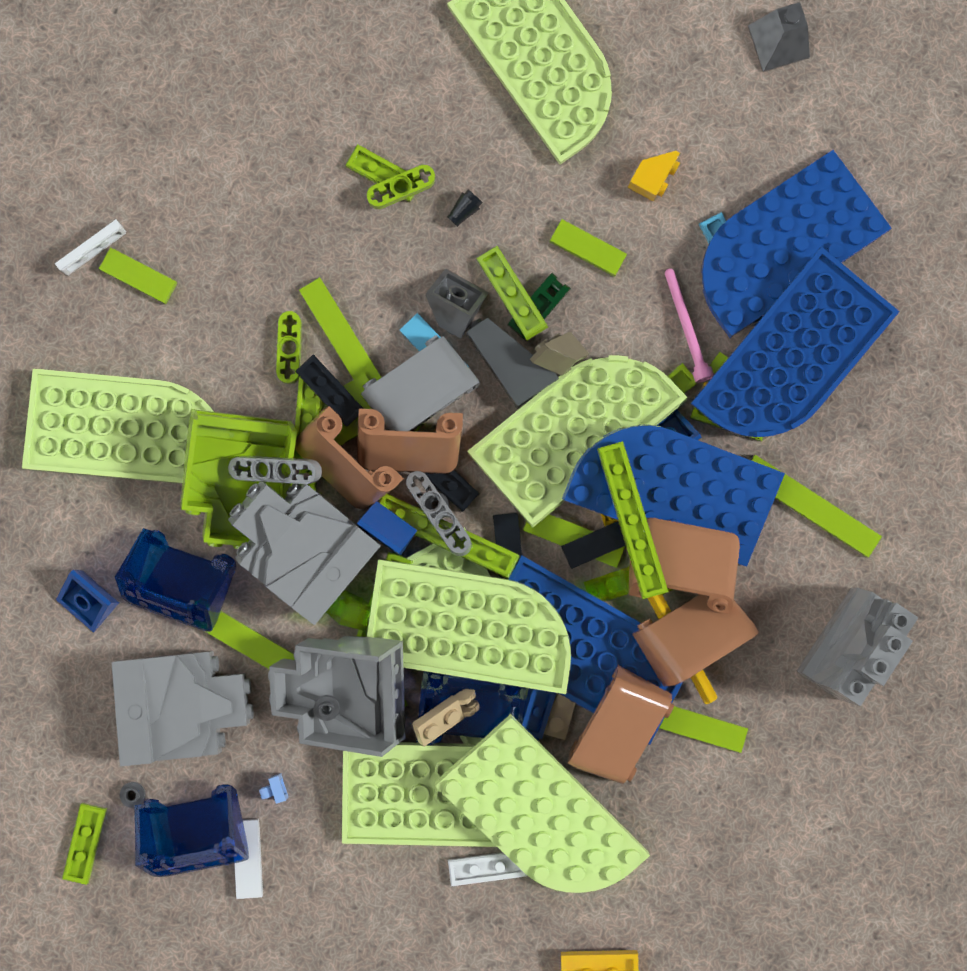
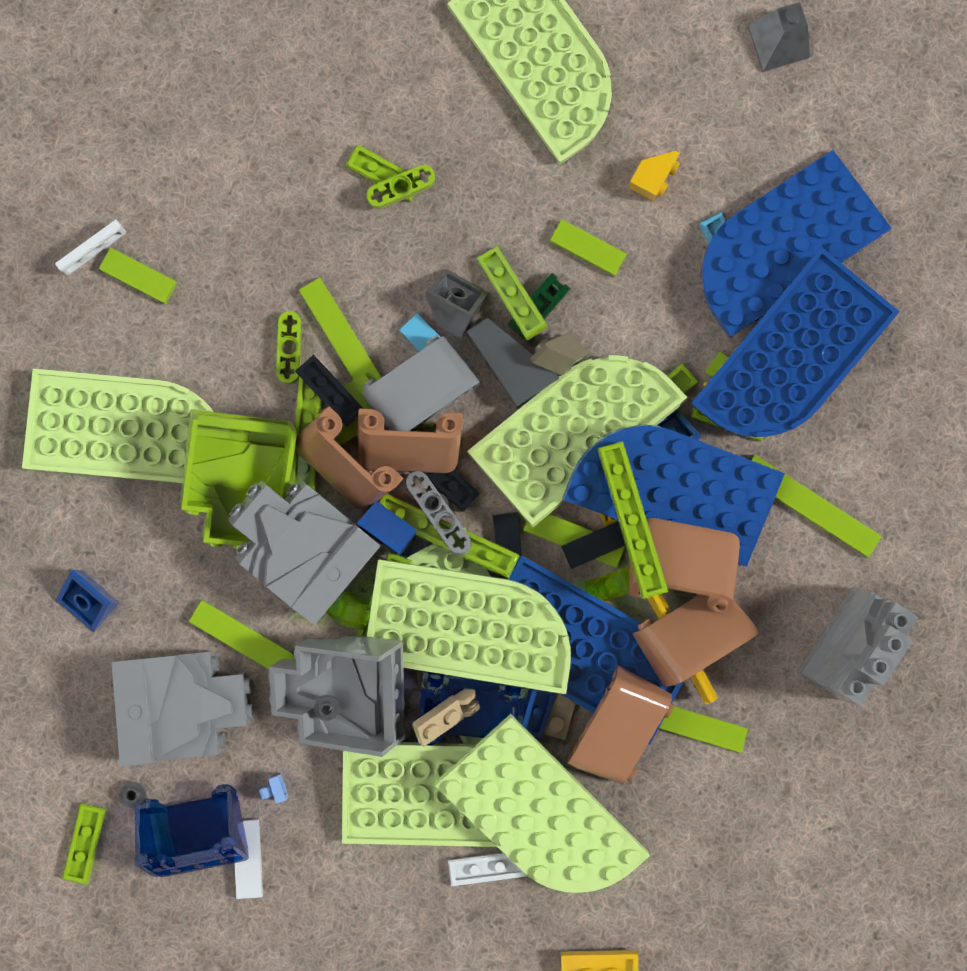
(175, 581): clear blue windscreen -> none
(274, 469): light grey beam -> none
(464, 208): black cone -> none
(702, 371): bright pink piece -> none

